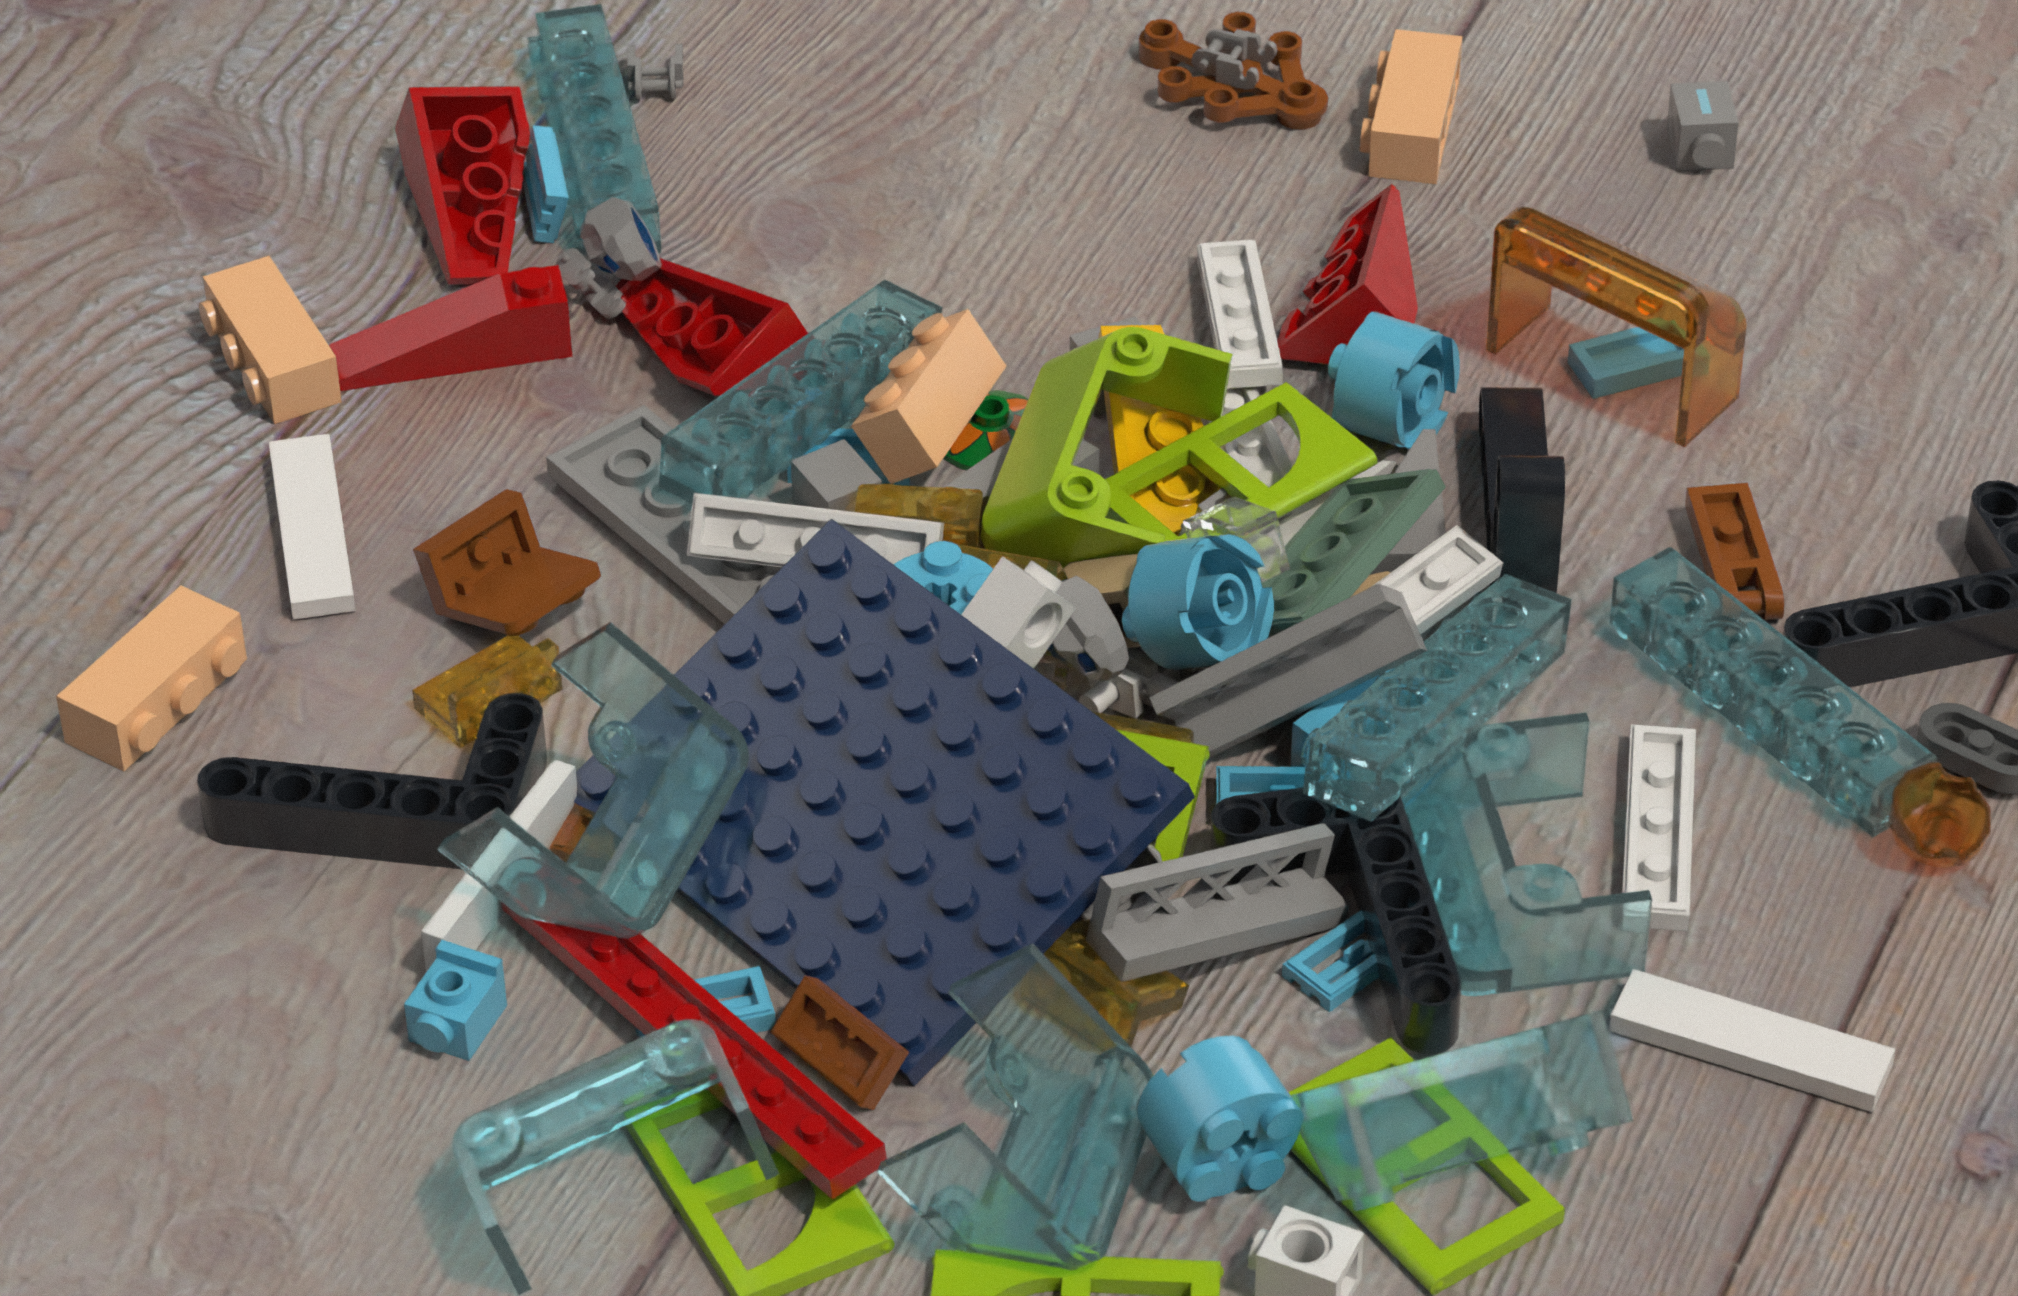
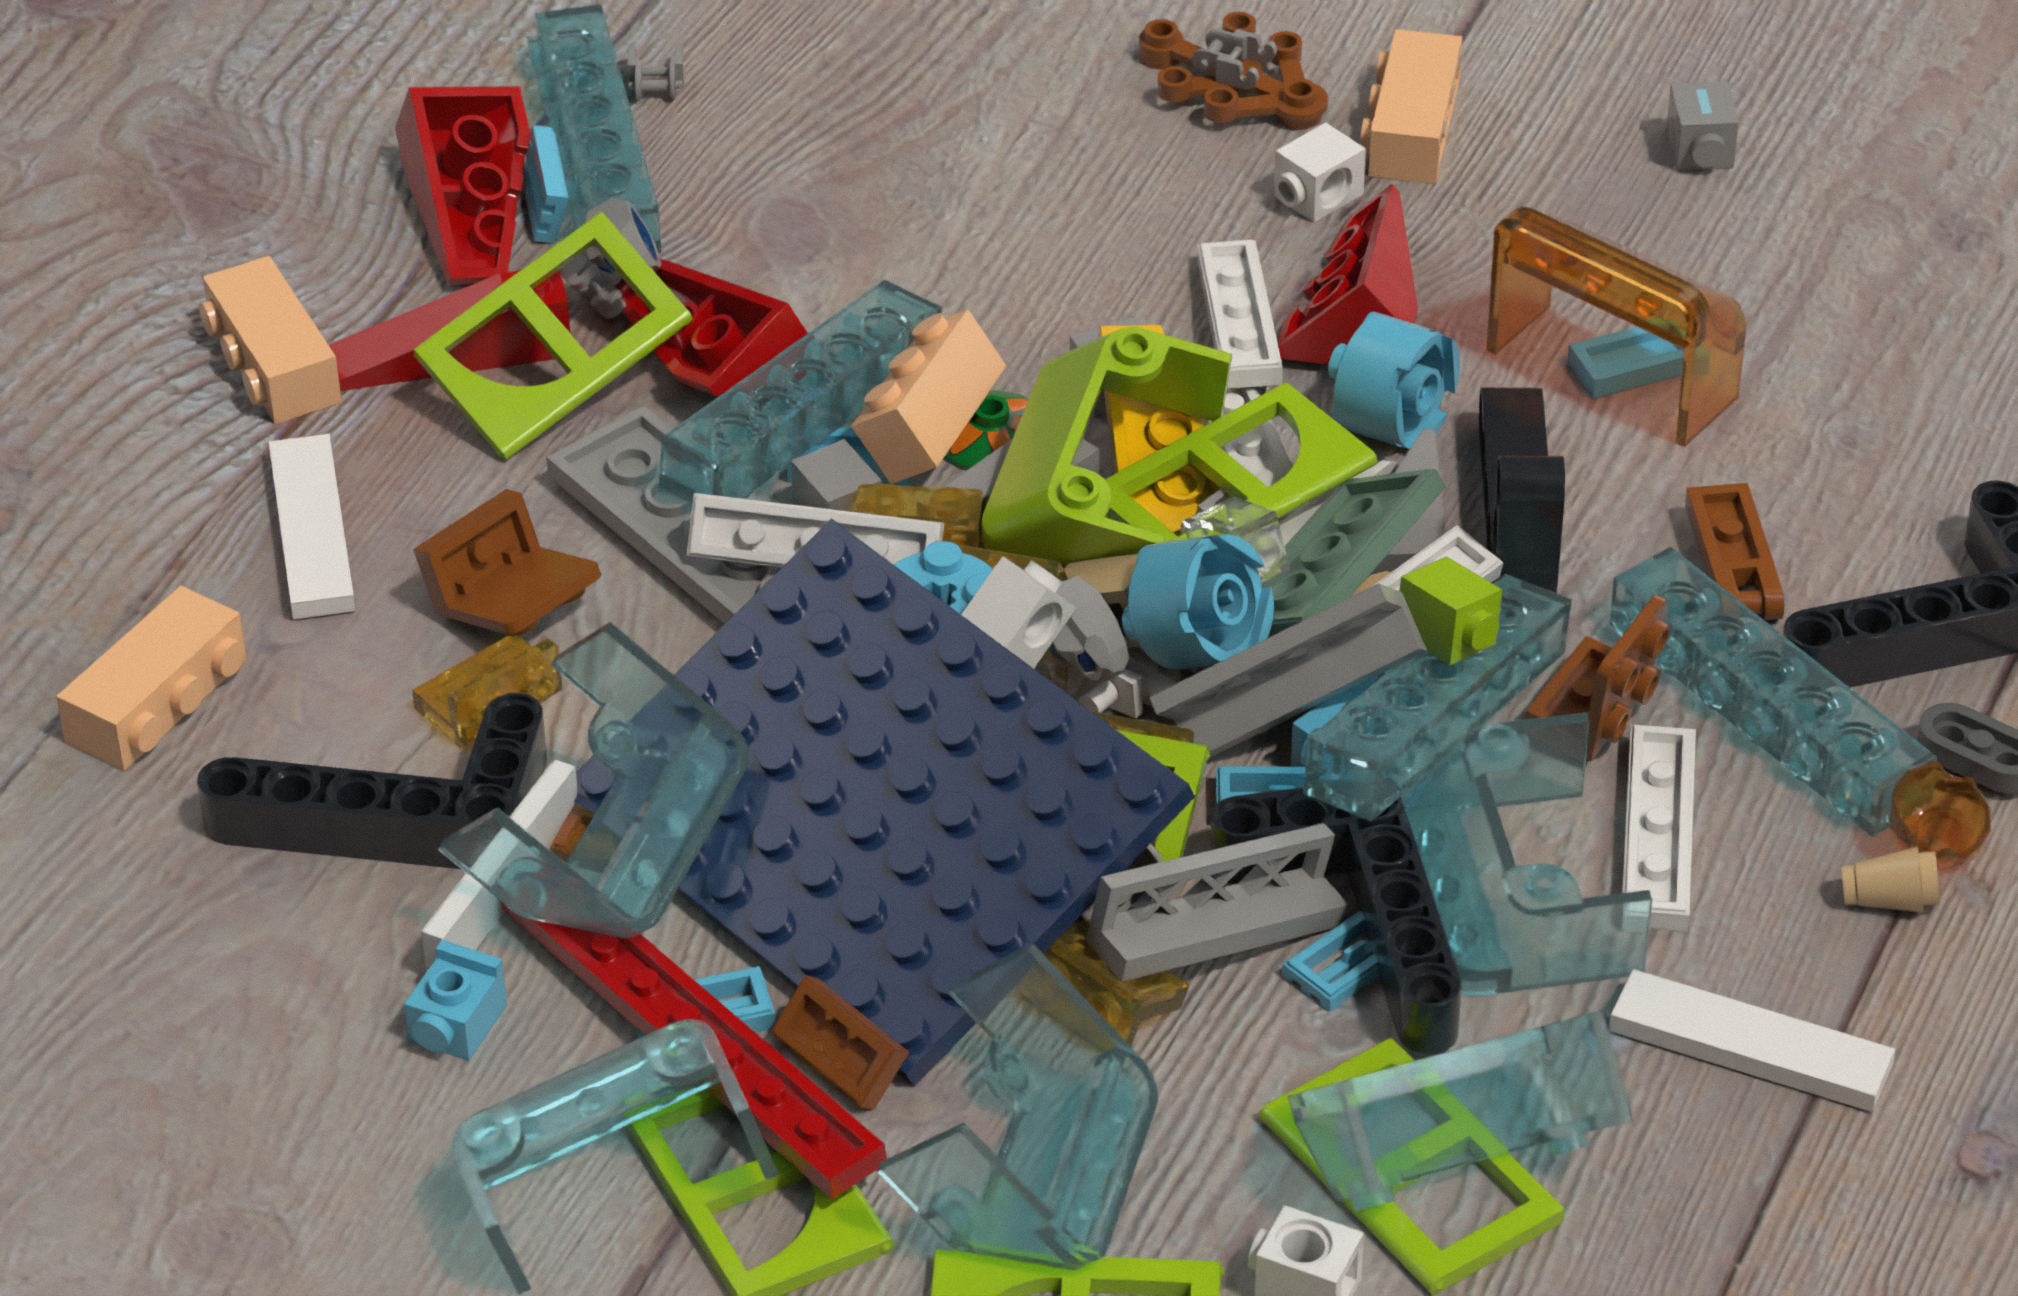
(517, 415): none -> lime window
(1220, 1119): medium azure brick -> none
(1319, 172): none -> white brick
(1452, 609): none -> lime brick
(1608, 679): none -> dark orange bracket
(1893, 881): none -> tan cone

